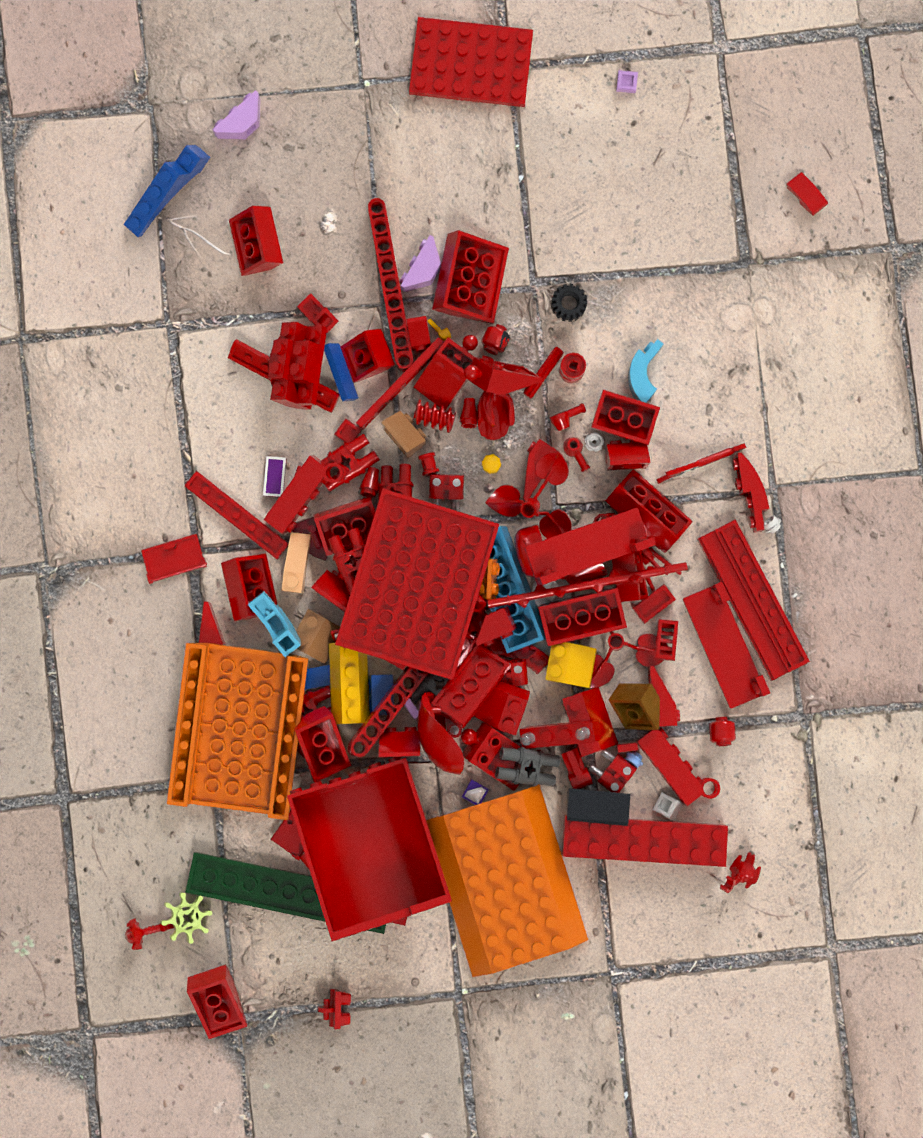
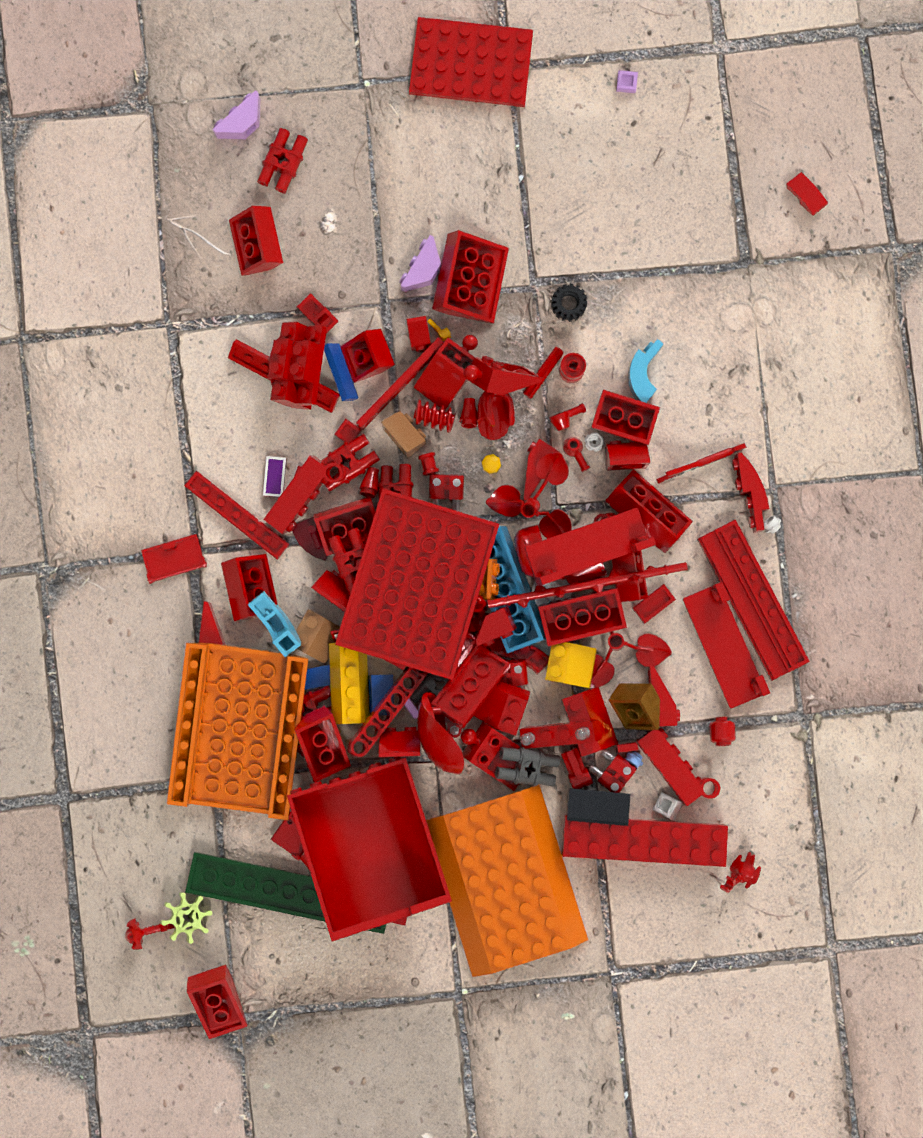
(165, 186): blue arch -> none
(286, 168): none -> red pin
(296, 563): light nougat slope -> none
(332, 1008): red hips -> none
(390, 276): red beam -> none
(475, 792): tile -> none
(495, 339): red head -> none
(648, 557): red plant -> none
(671, 625): red slope -> none

